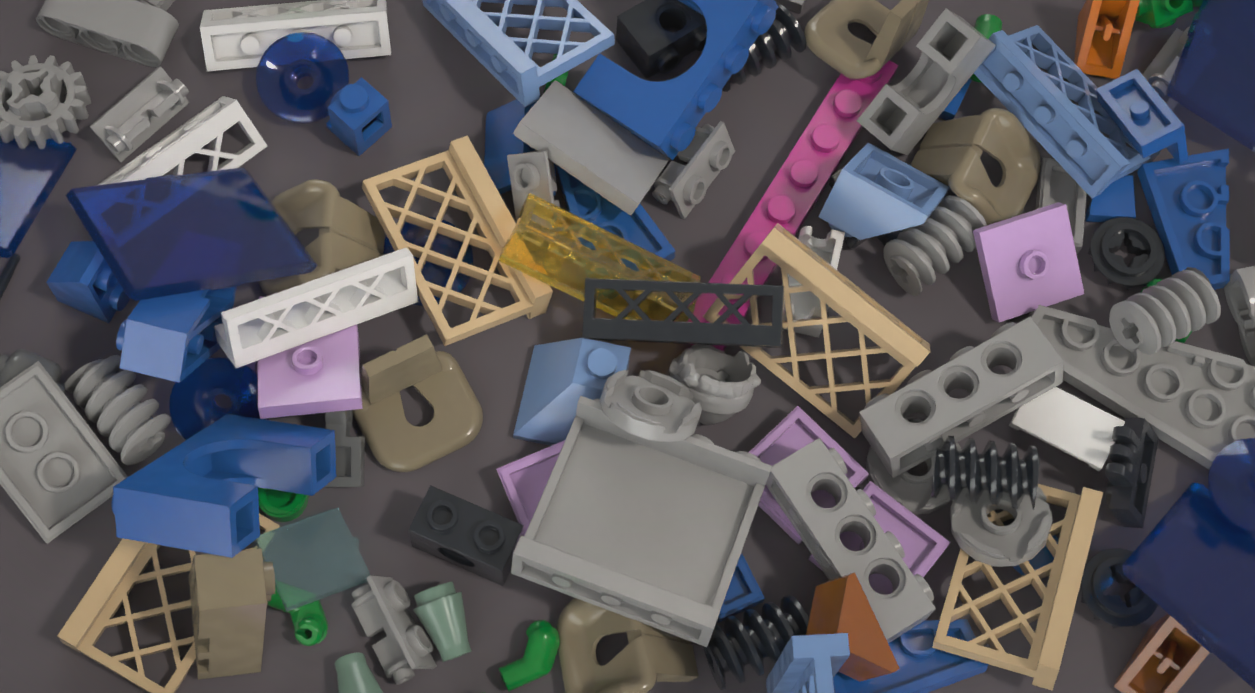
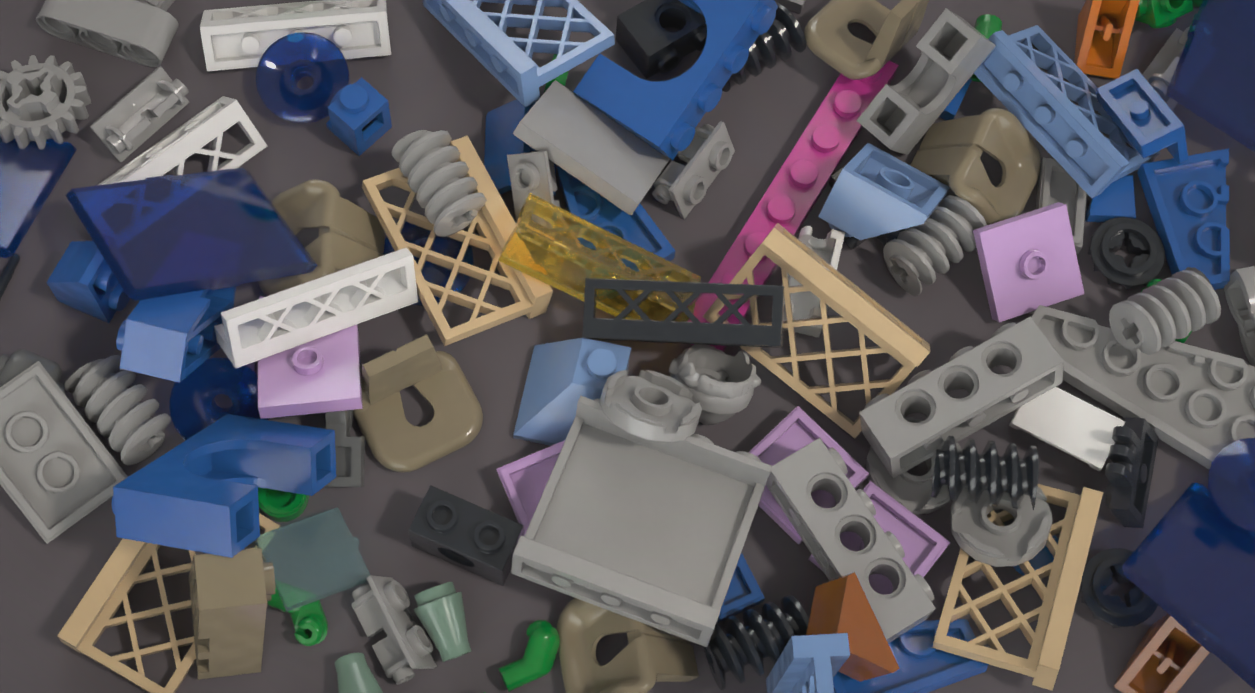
(439, 180): none -> light grey piece

